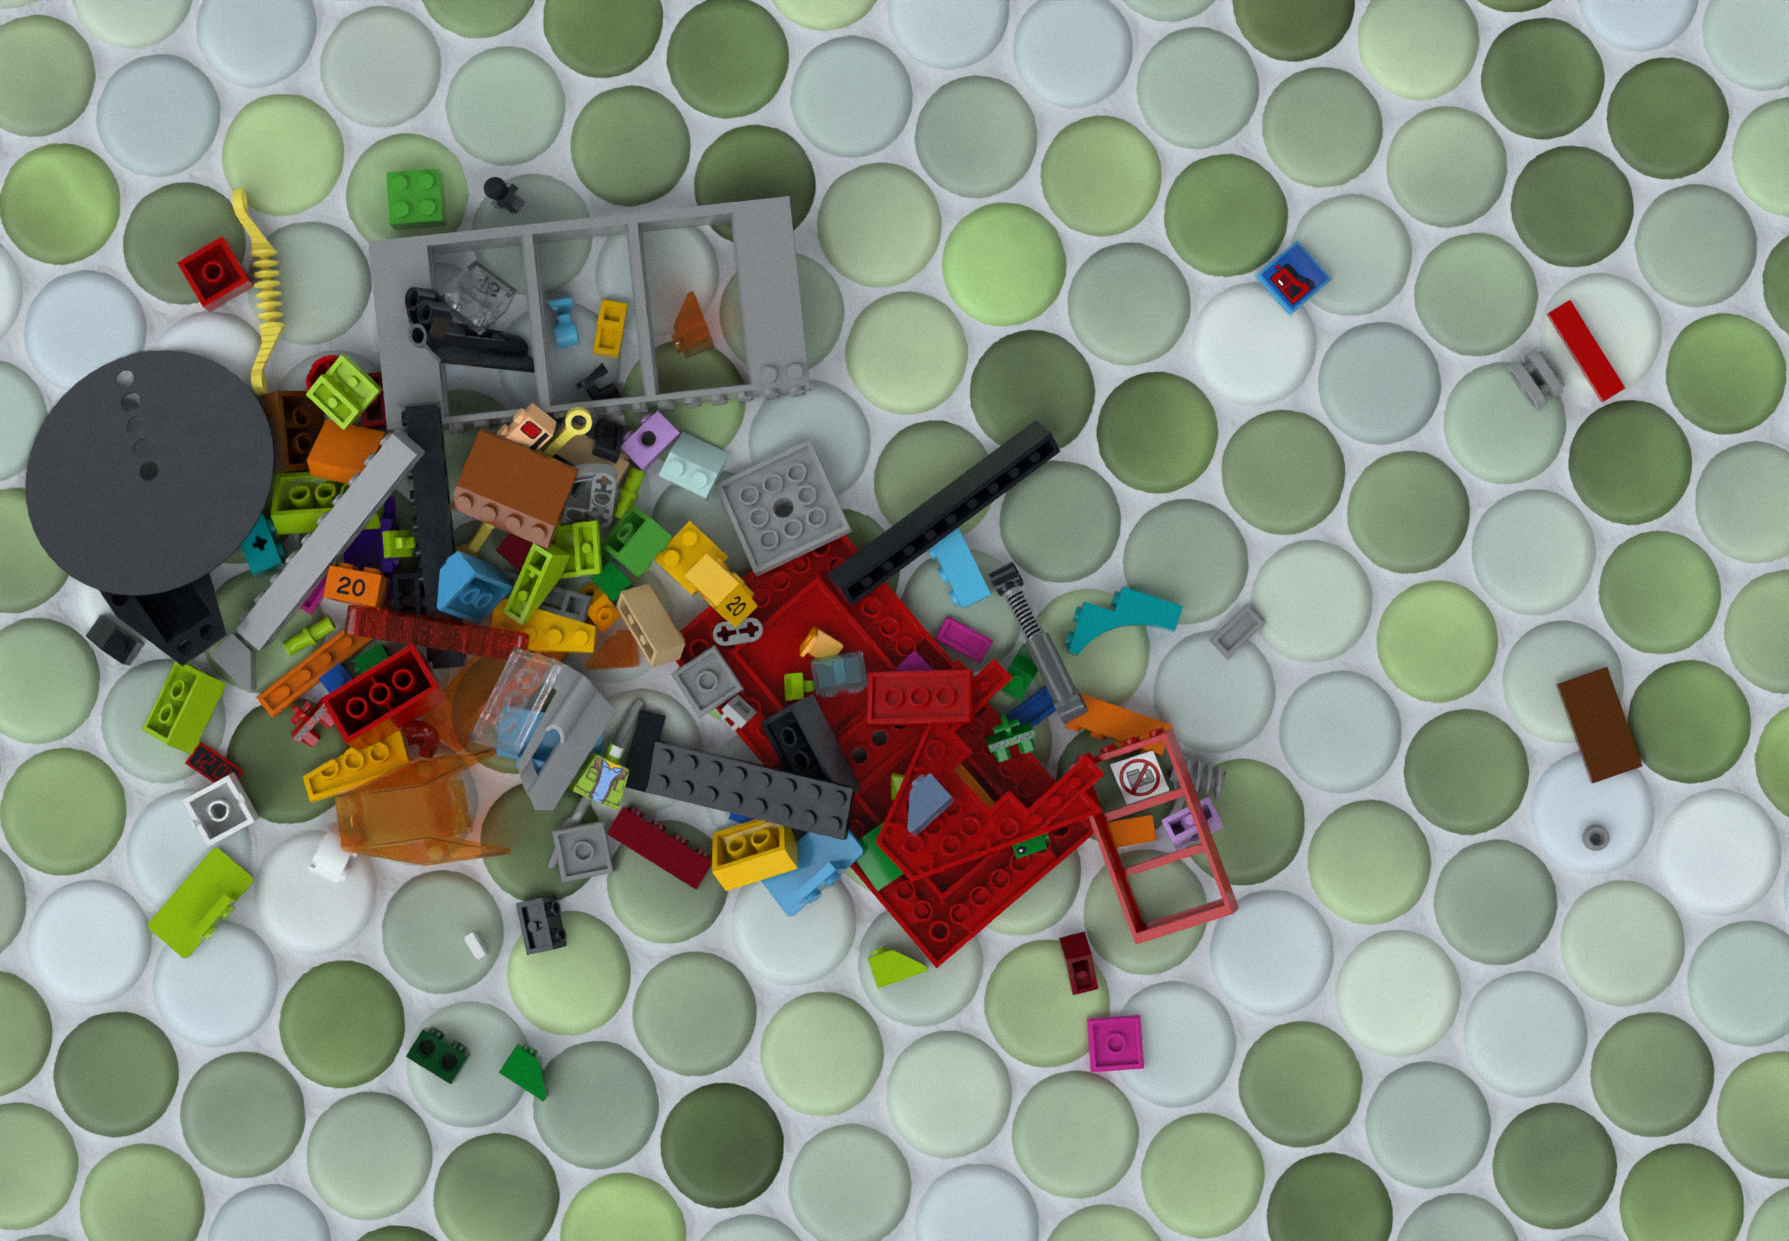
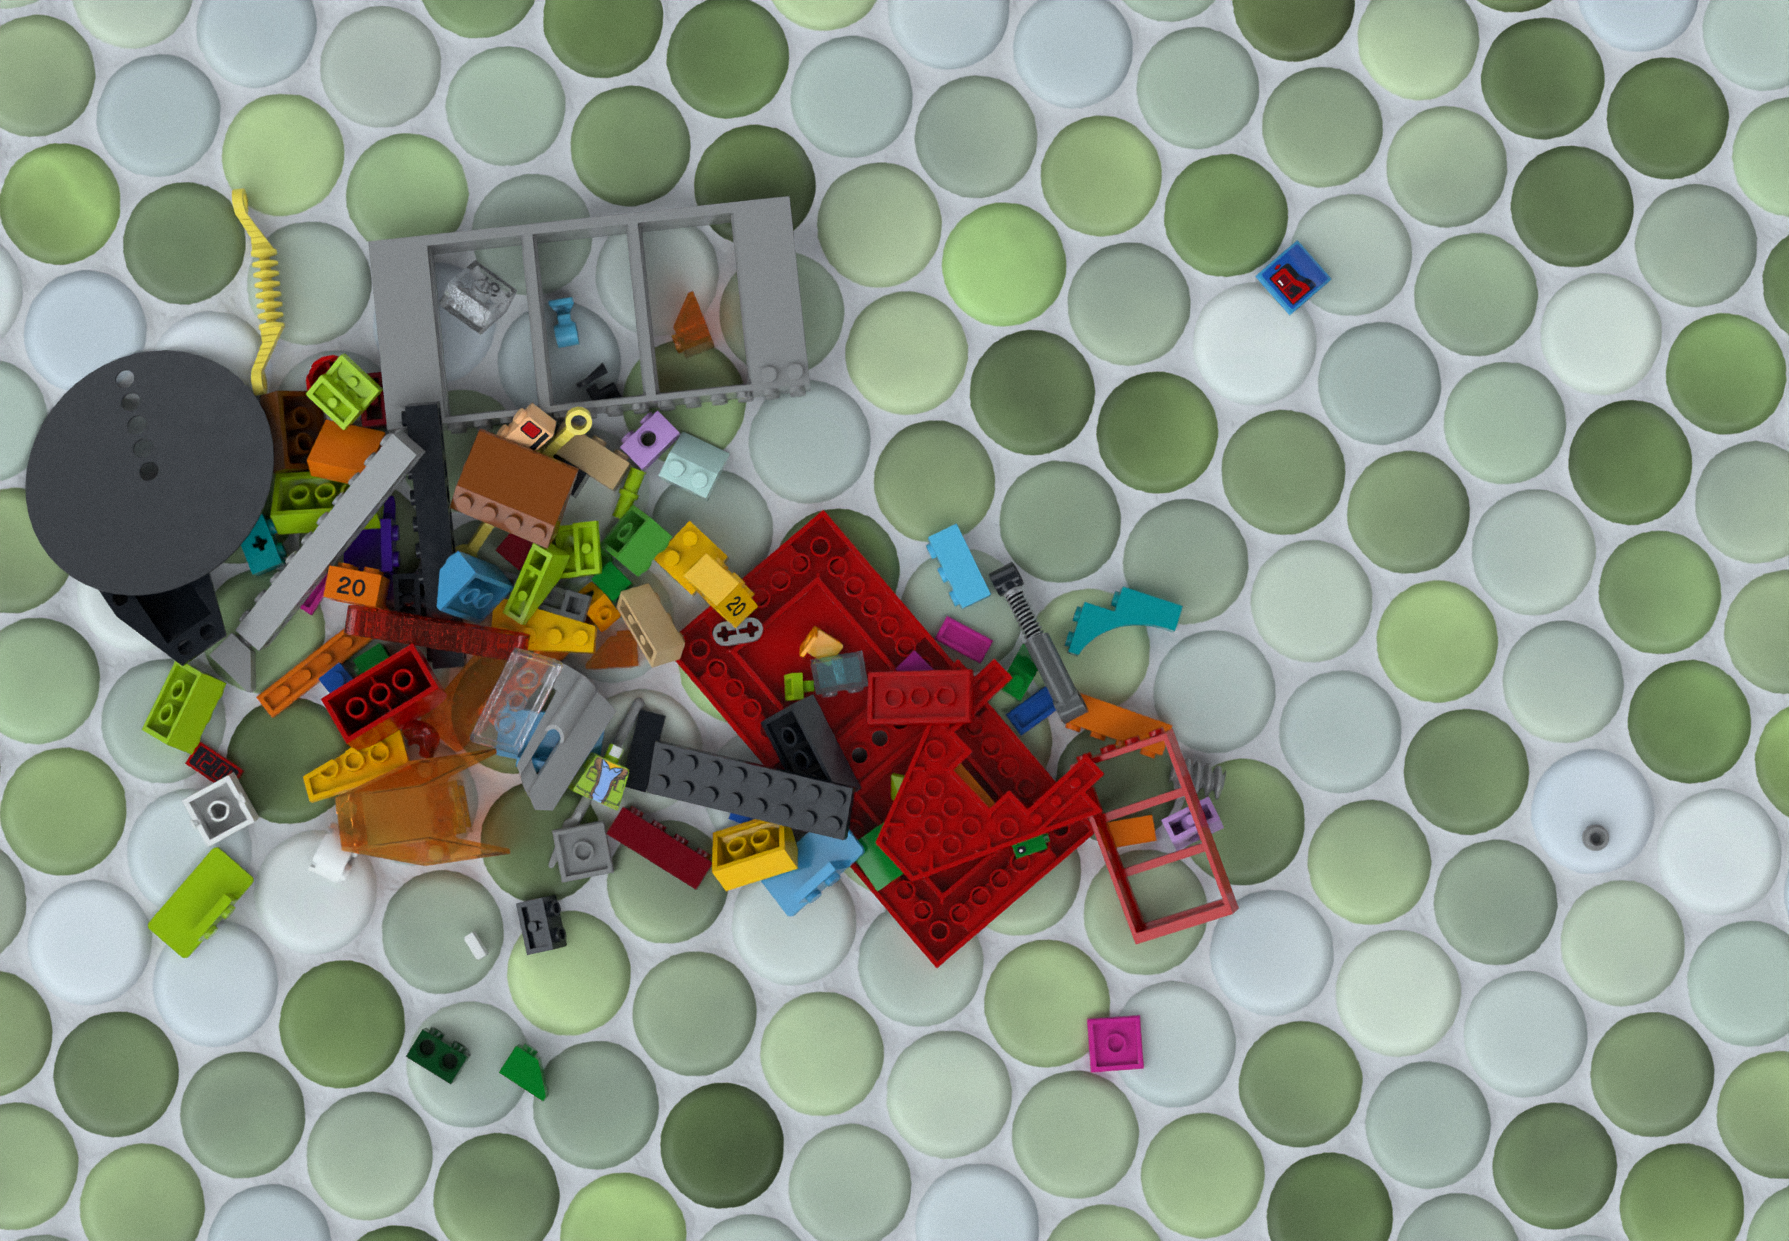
(114, 641): black slope -> none
(215, 274): red brick -> none
(304, 731): red hips -> none
(309, 635): lime pin -> none
(398, 544): lime tile -> none
(416, 199): bright green brick -> none
(448, 340): black panel -> none
(503, 195): black hips -> none
(590, 508): light grey beam -> none
(607, 440): black tile -> none
(610, 329): yellow slope -> none
(707, 681): light grey tile -> none
(738, 712): light grey tile -> none
(756, 493): light grey piece -> none
(893, 966): lime slope -> none
(926, 803): sand blue slope -> none
(943, 513): black brick -> none
(1009, 734): green hips -> none
(1078, 963): dark red slope -> none
(1139, 777): sticker -> none
(1237, 631): light grey tile -> none
(1550, 382): light grey brick -> none
(1585, 351): red tile -> none
(1599, 725): reddish brown tile -> none

